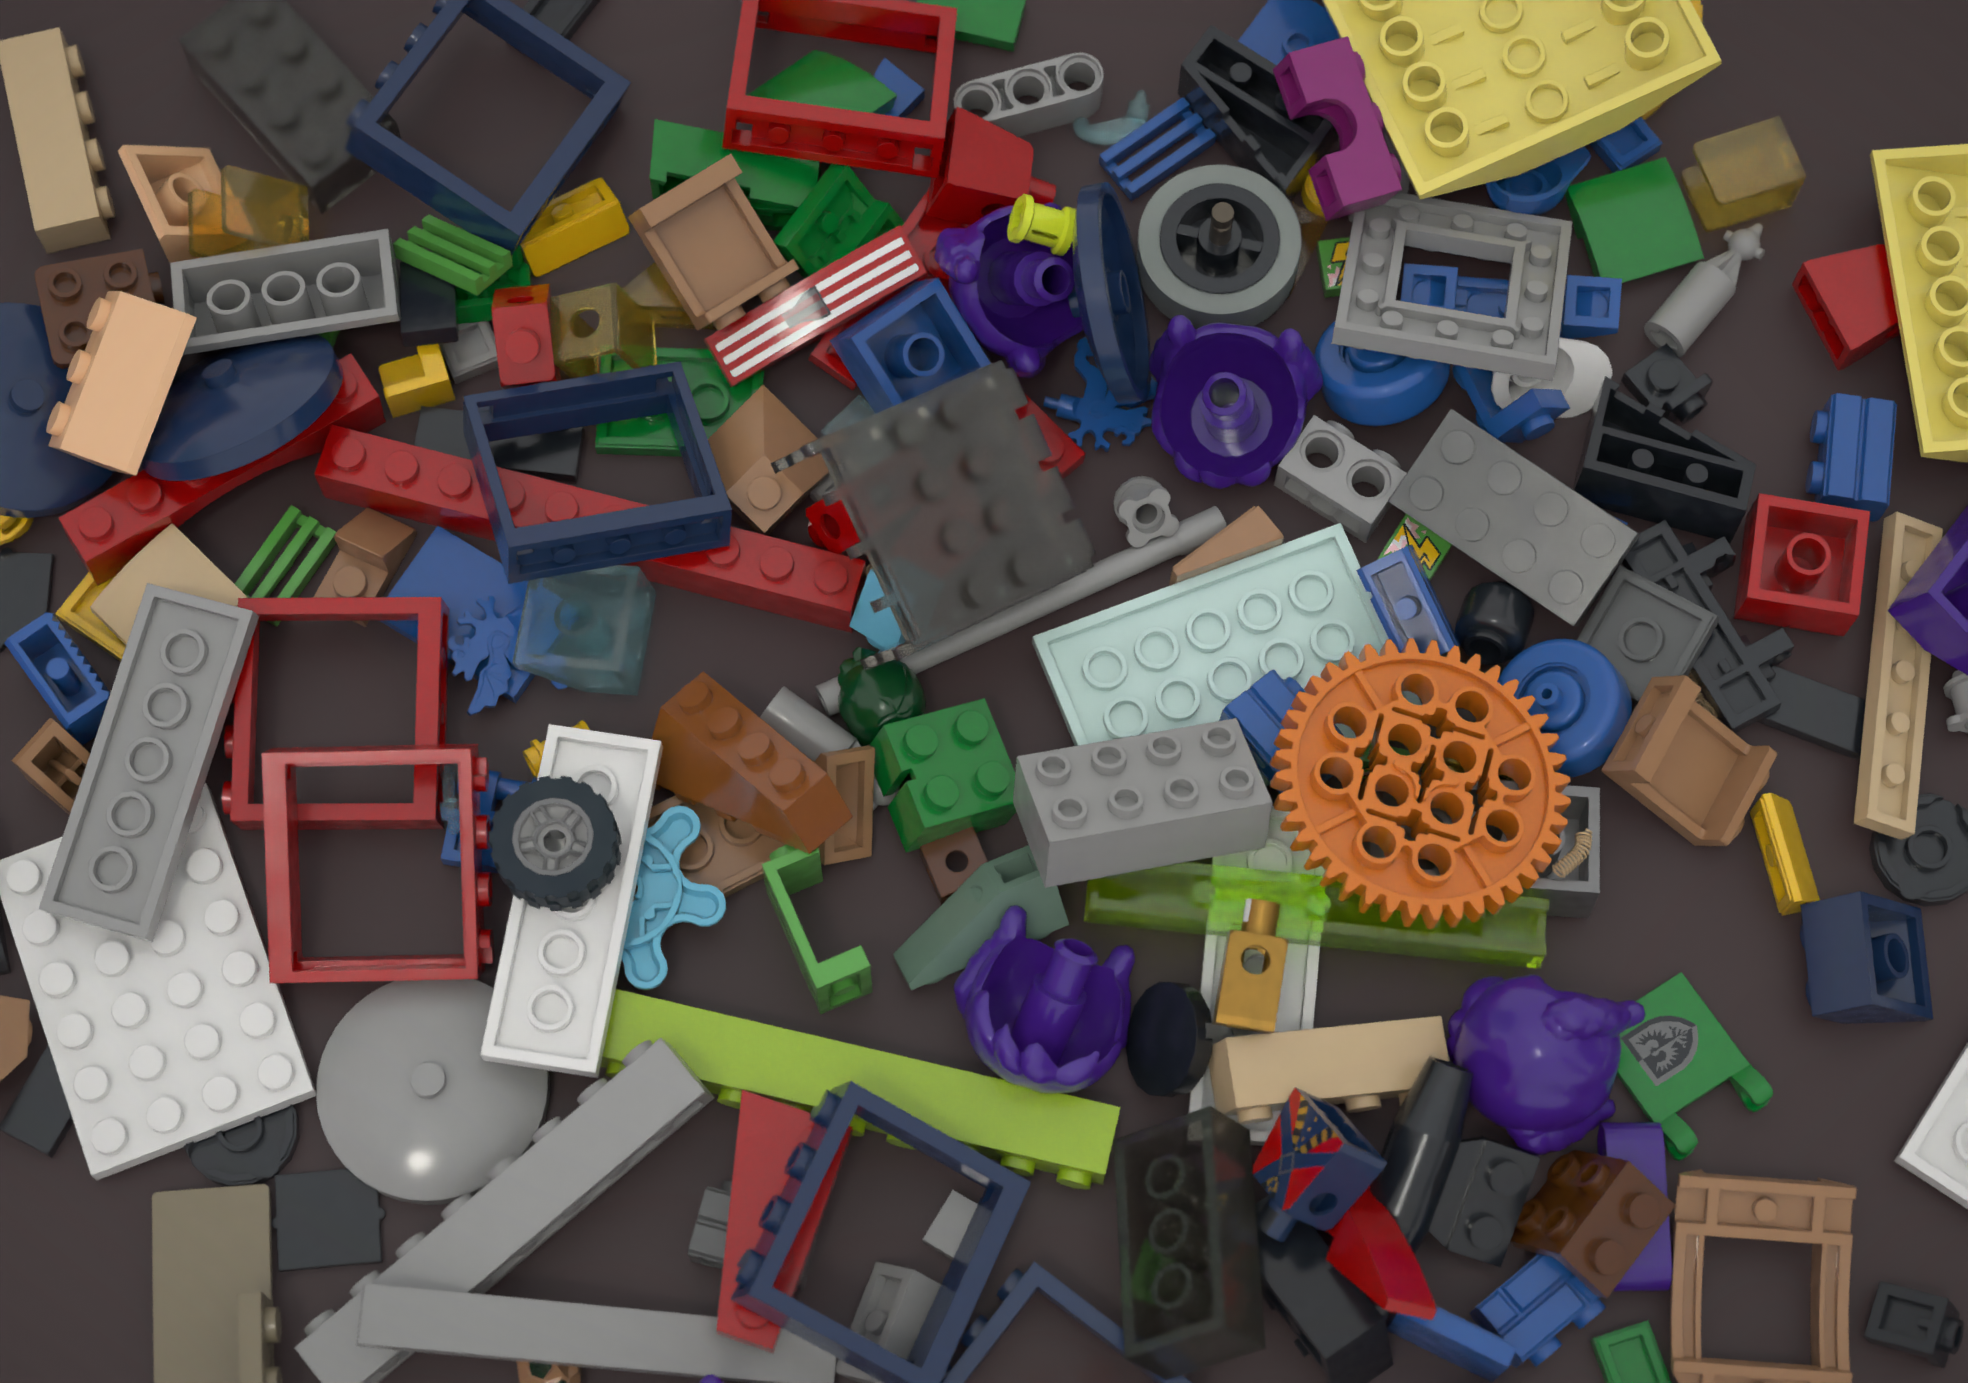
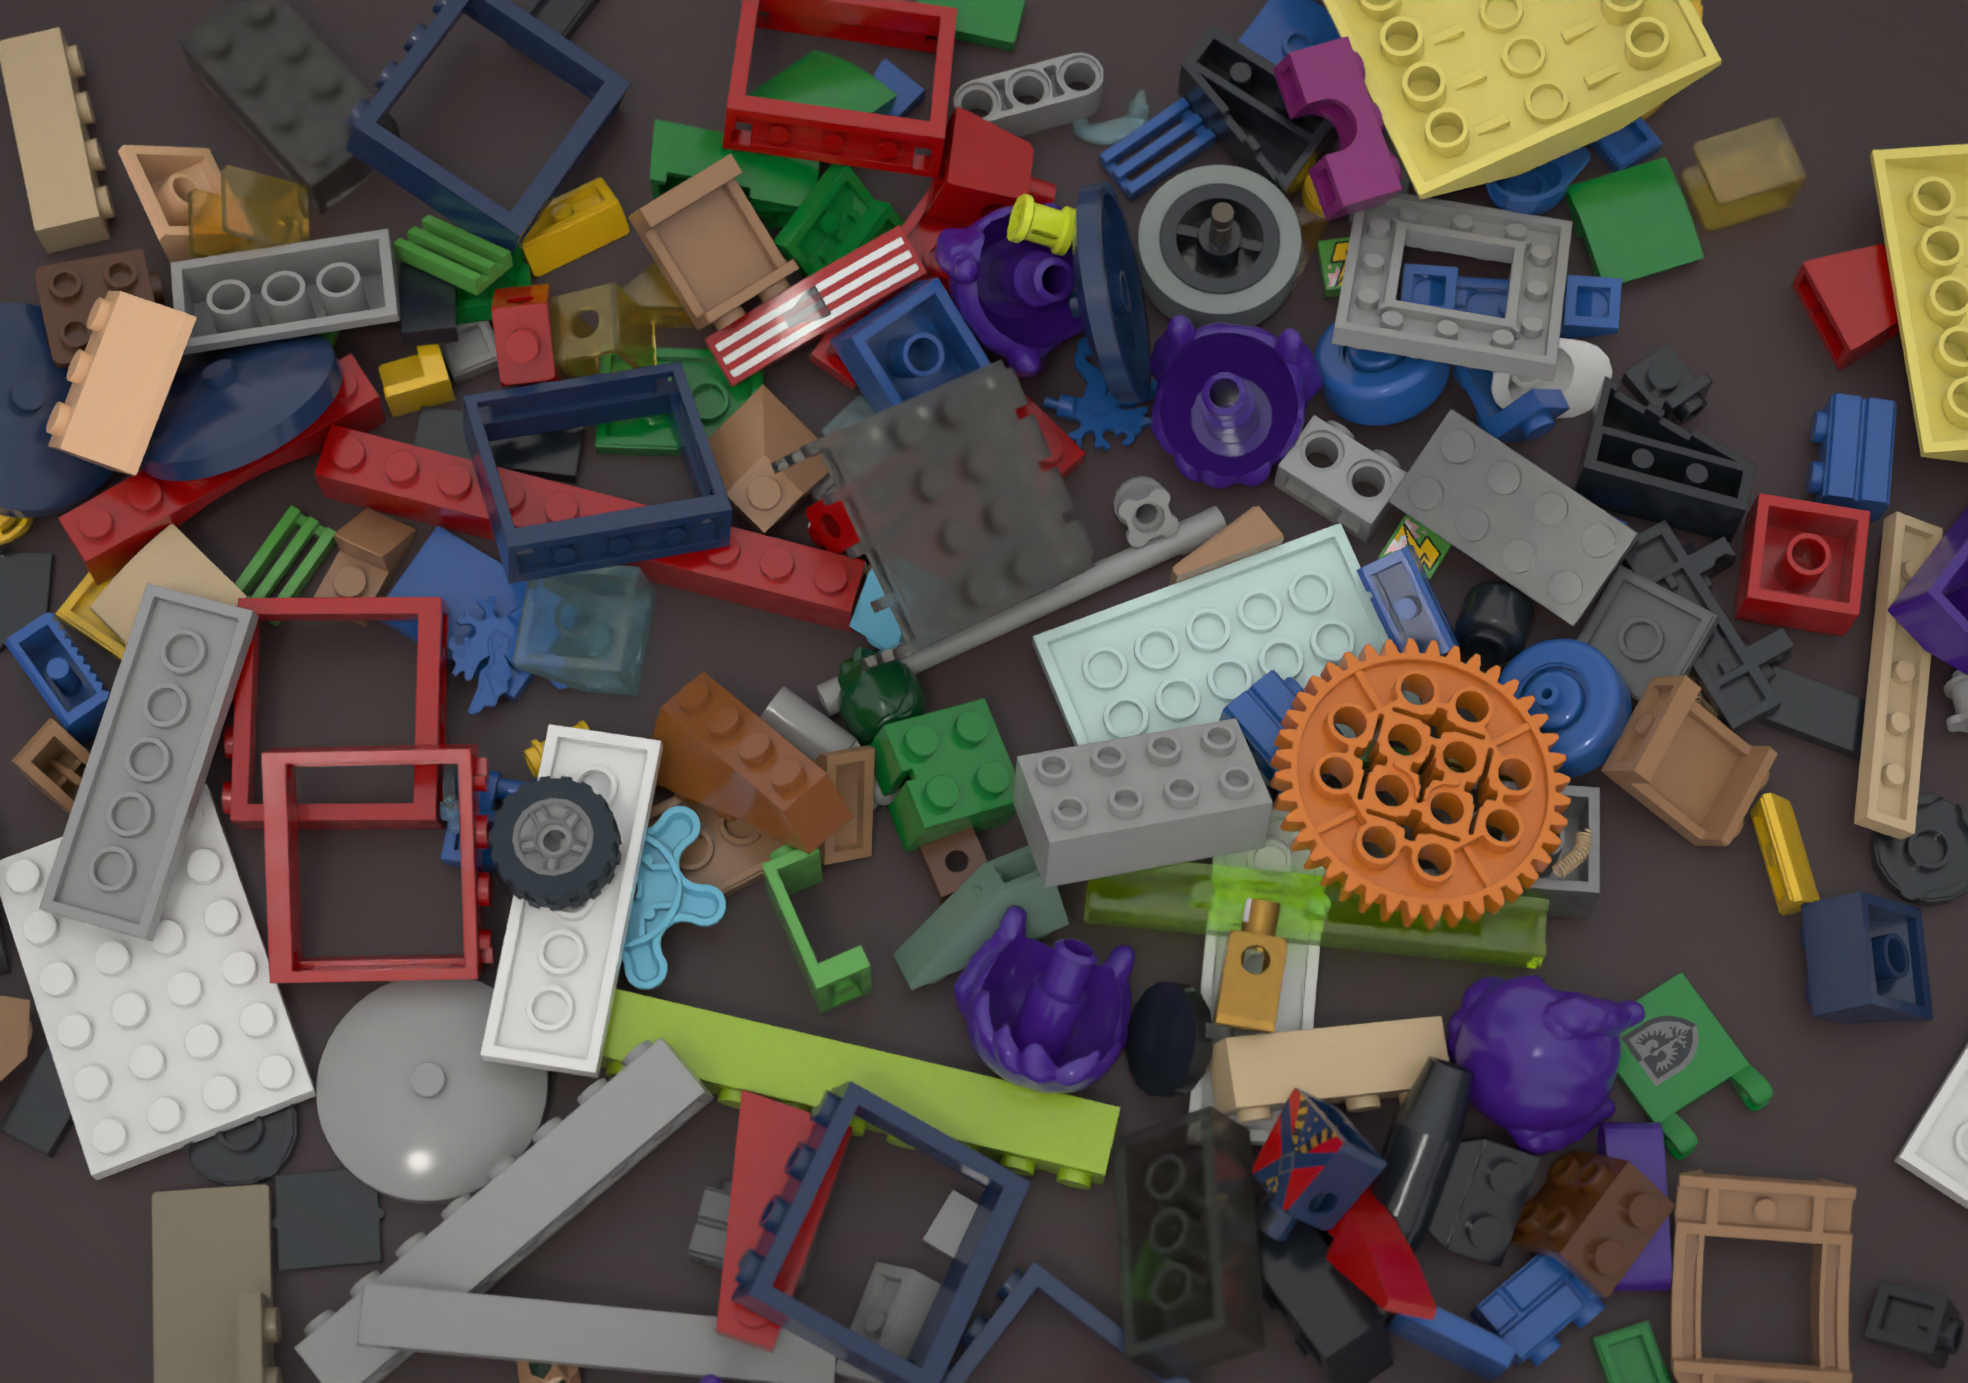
(1703, 293): light grey wheel -> none

